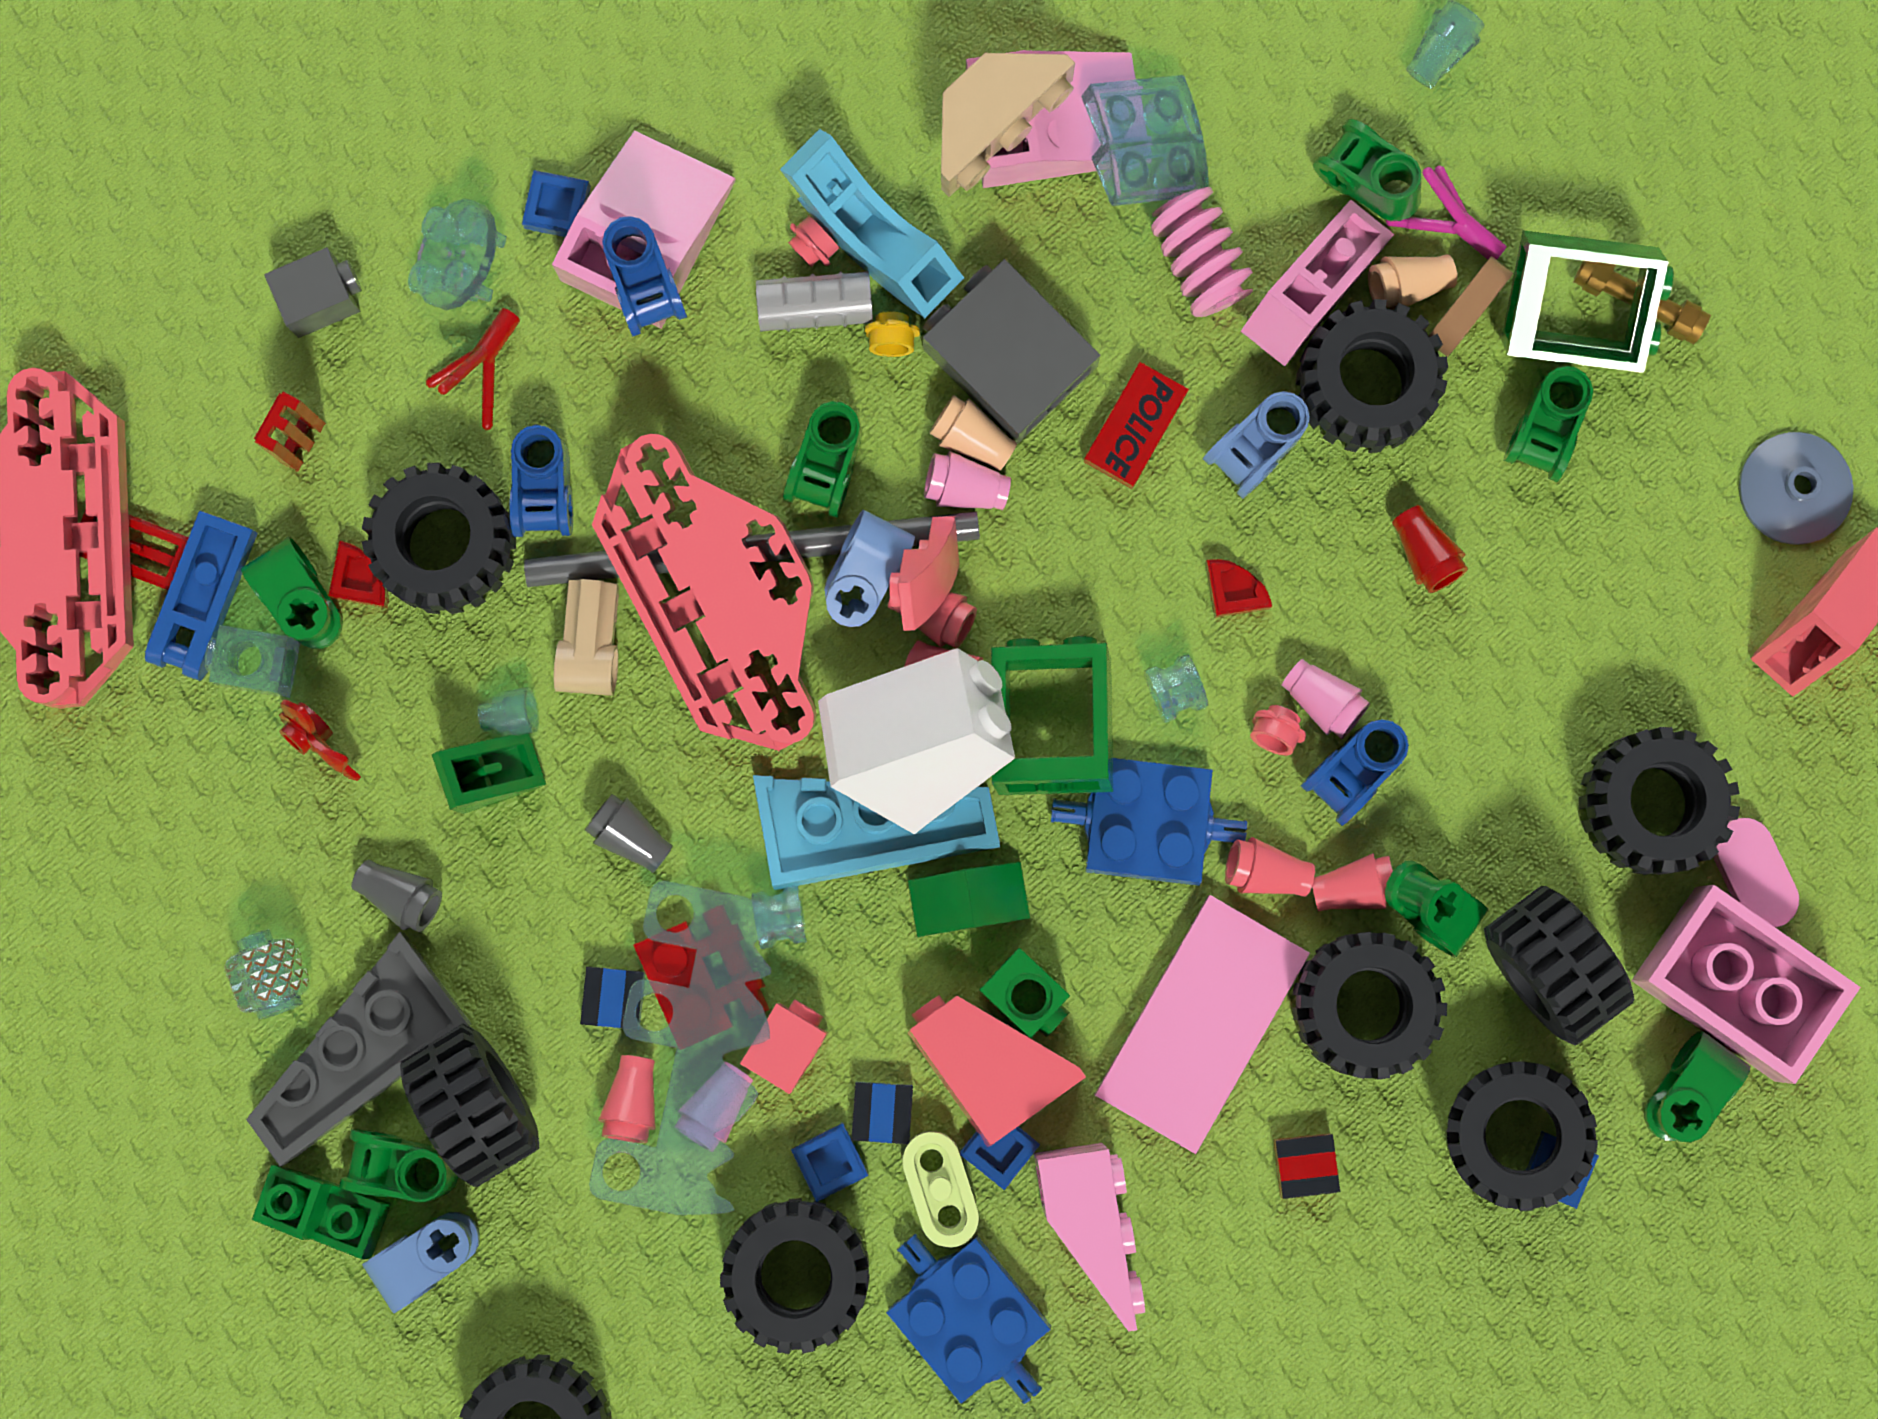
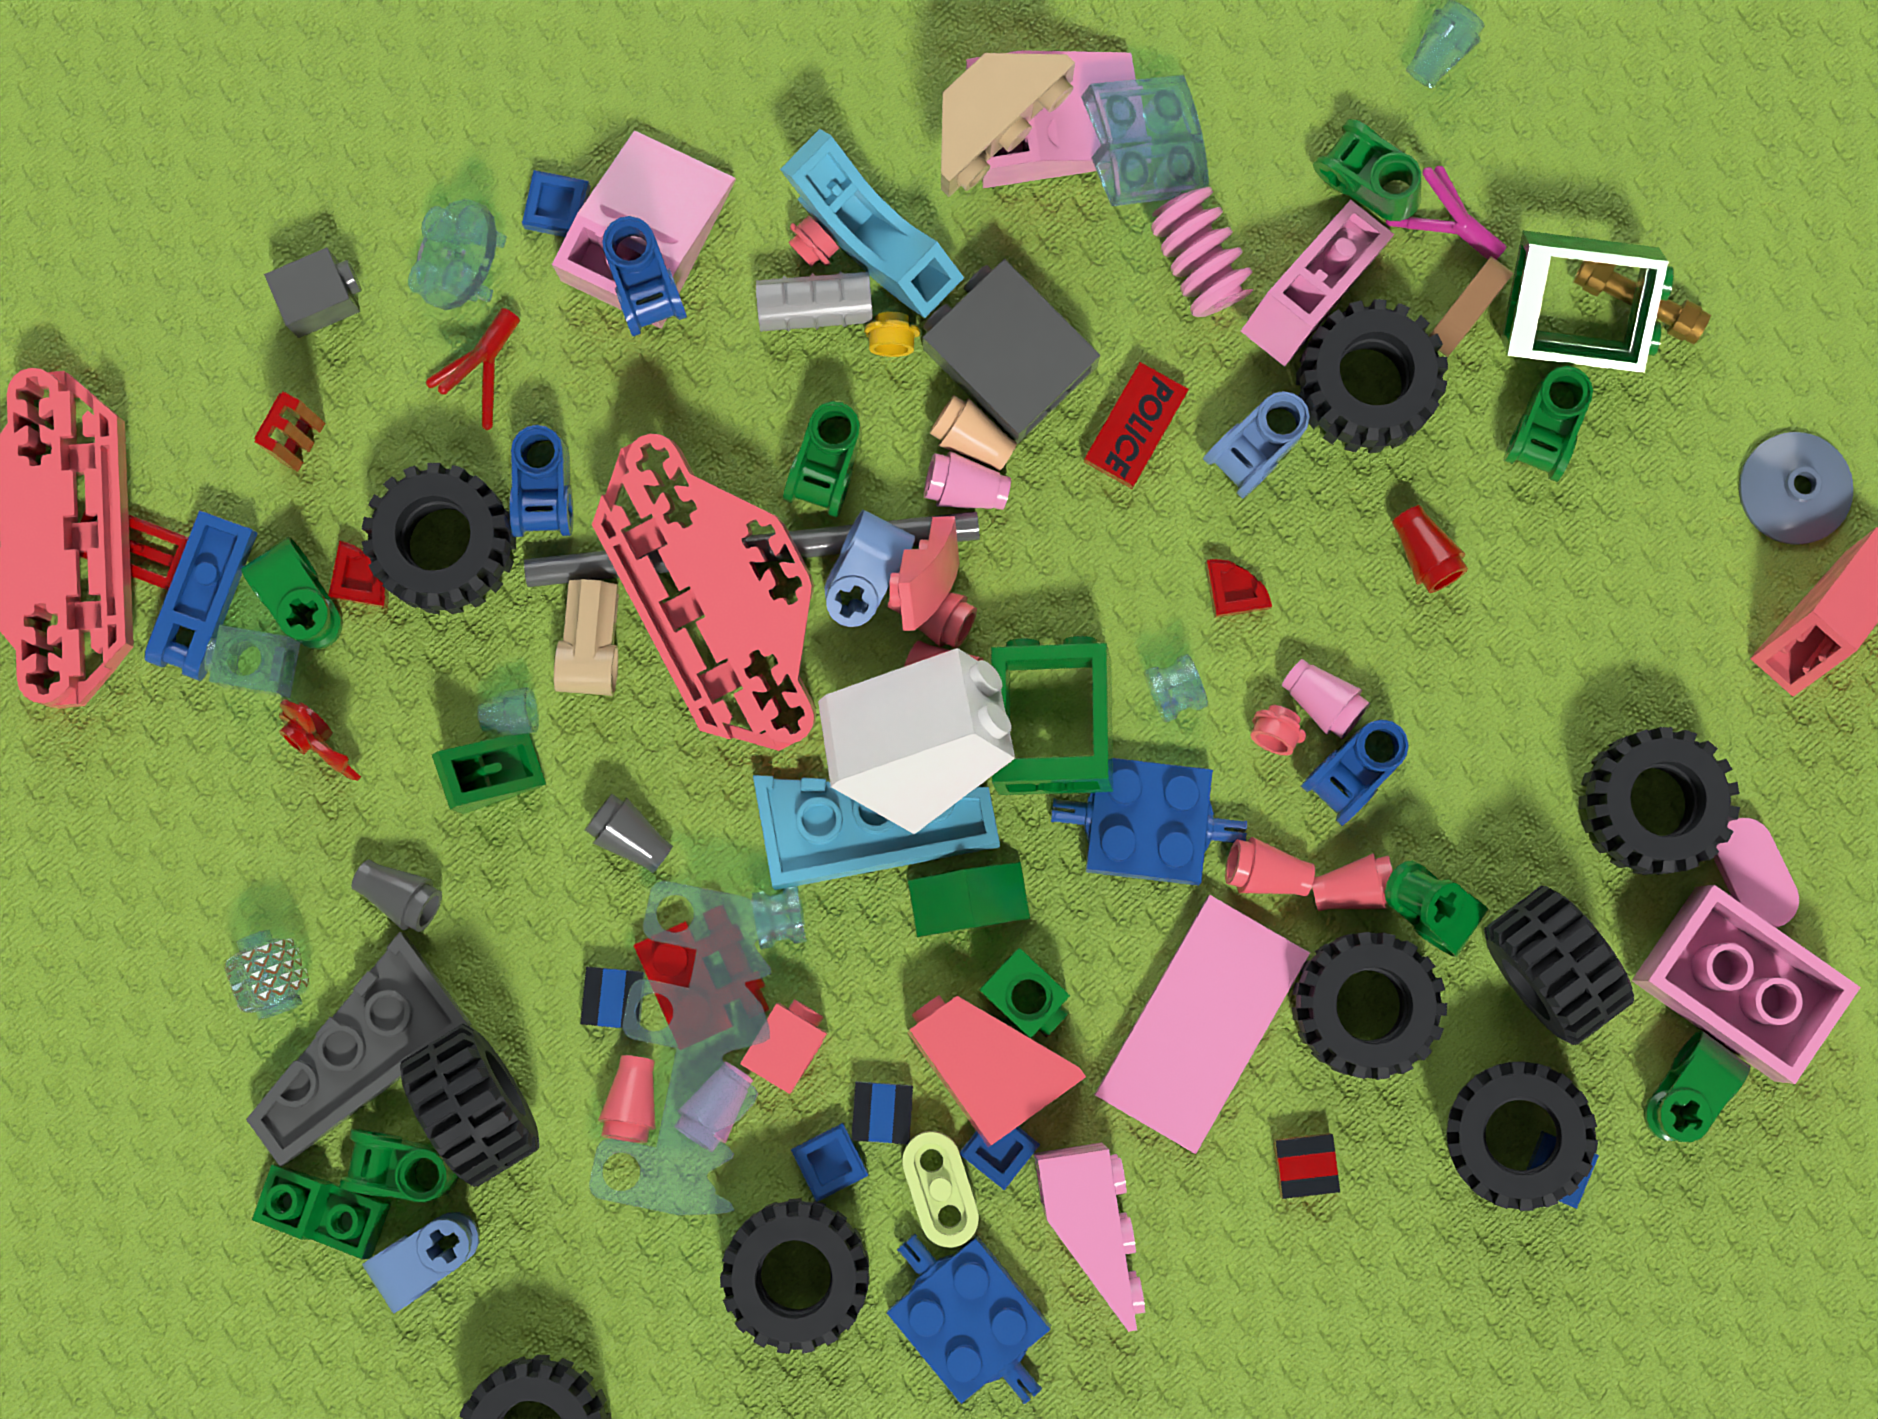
(1410, 278): light nougat cone -> none

